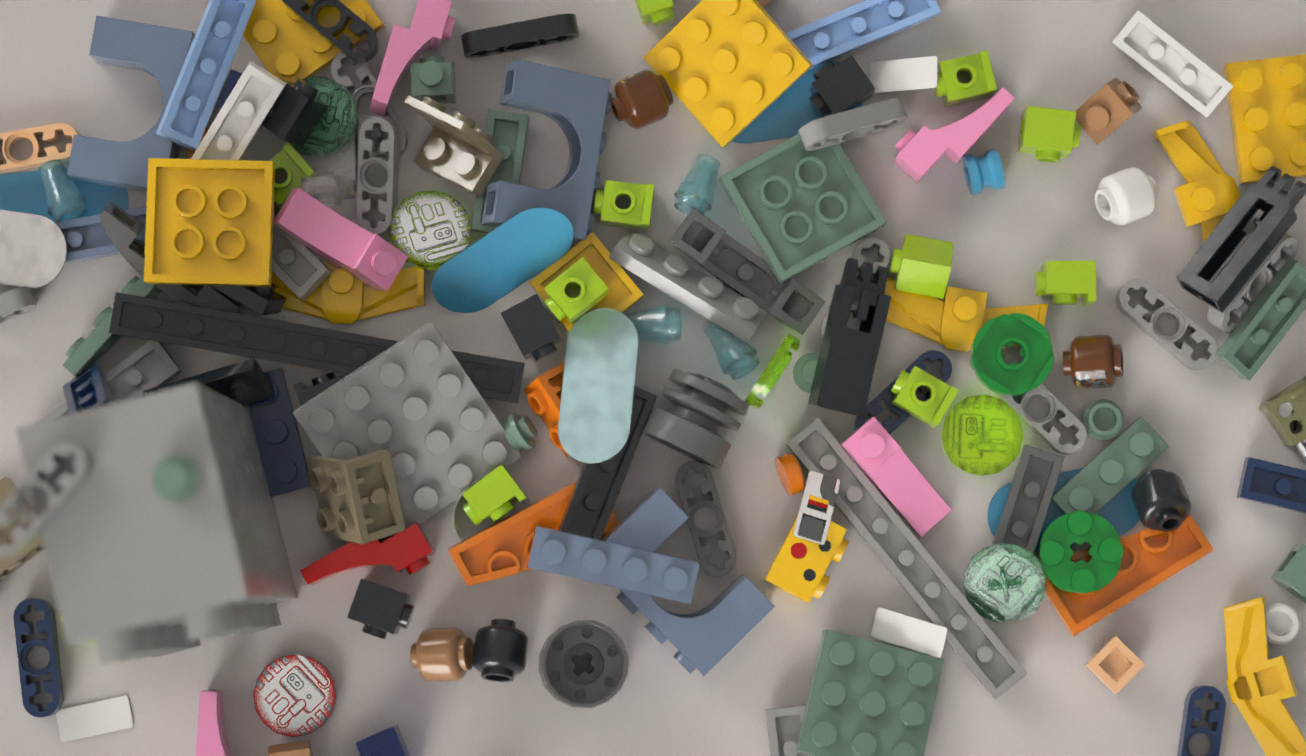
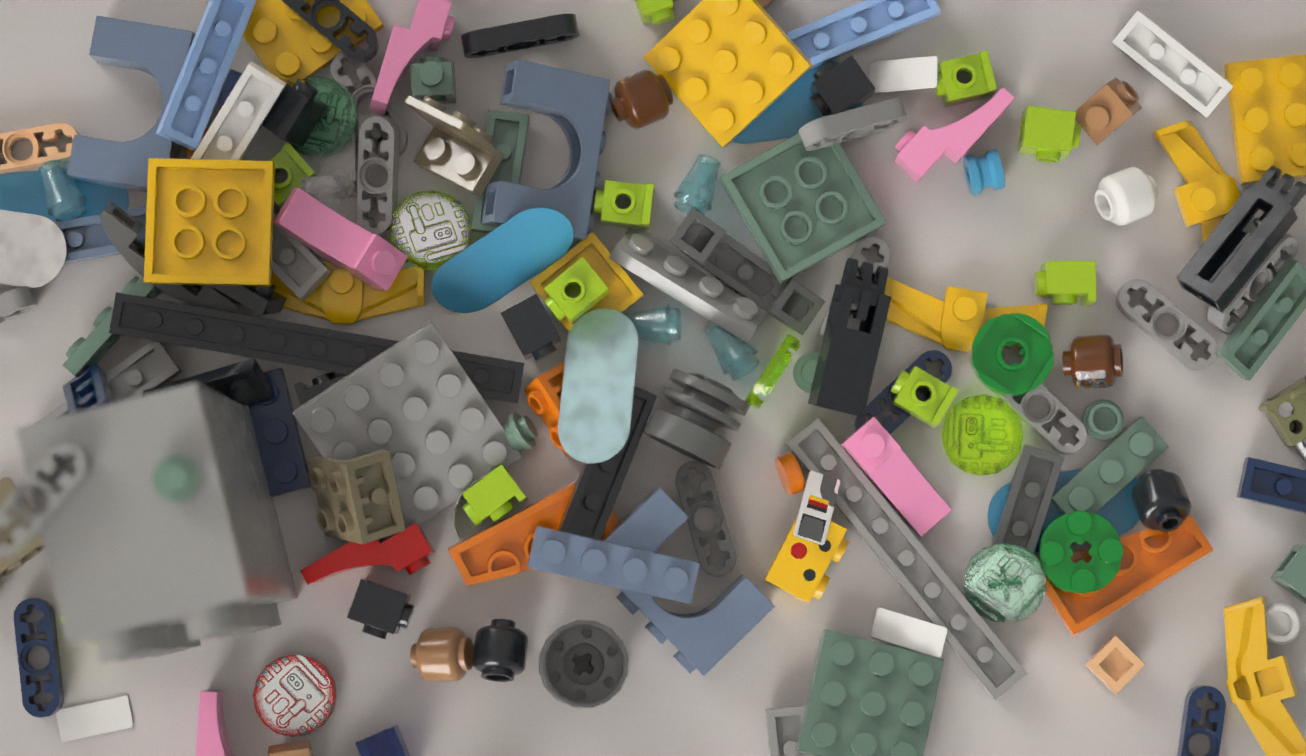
(922, 265): lime brick -> none

